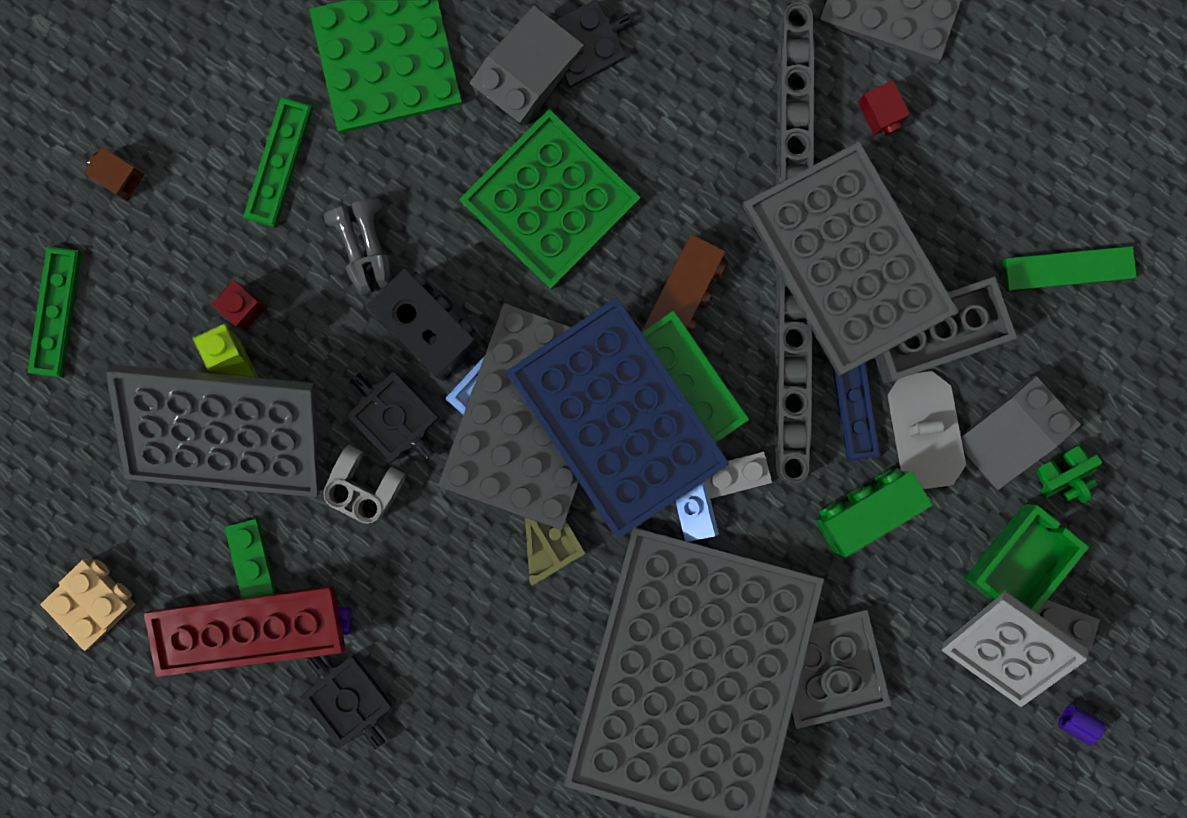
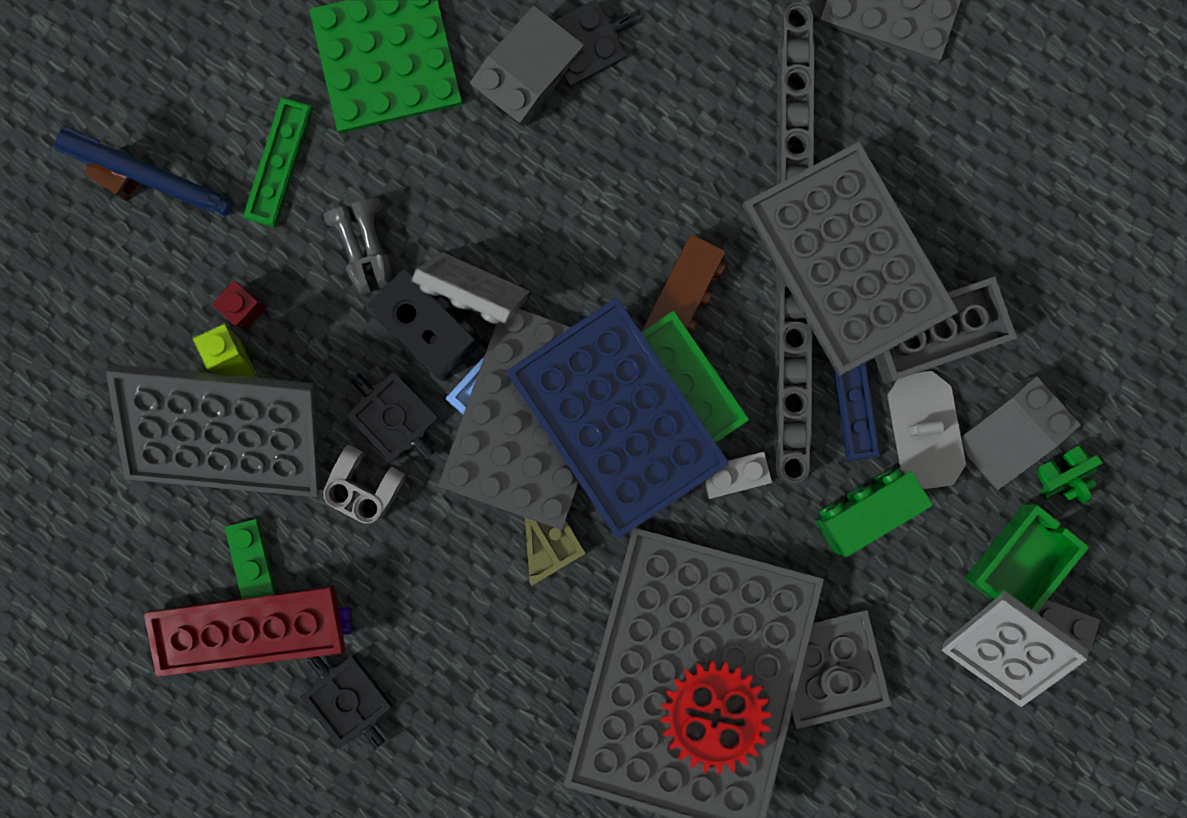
(54, 312): green tile -> none
(88, 602): tan plate -> none
(90, 150): none -> dark blue piece
(470, 287): none -> light grey plate
(550, 199): green plate -> none
(697, 514): light blue plate -> none
(708, 747): none -> red gear
(884, 109): dark red brick -> none
(1069, 269): green tile -> none
(1081, 725): dark purple piece -> none

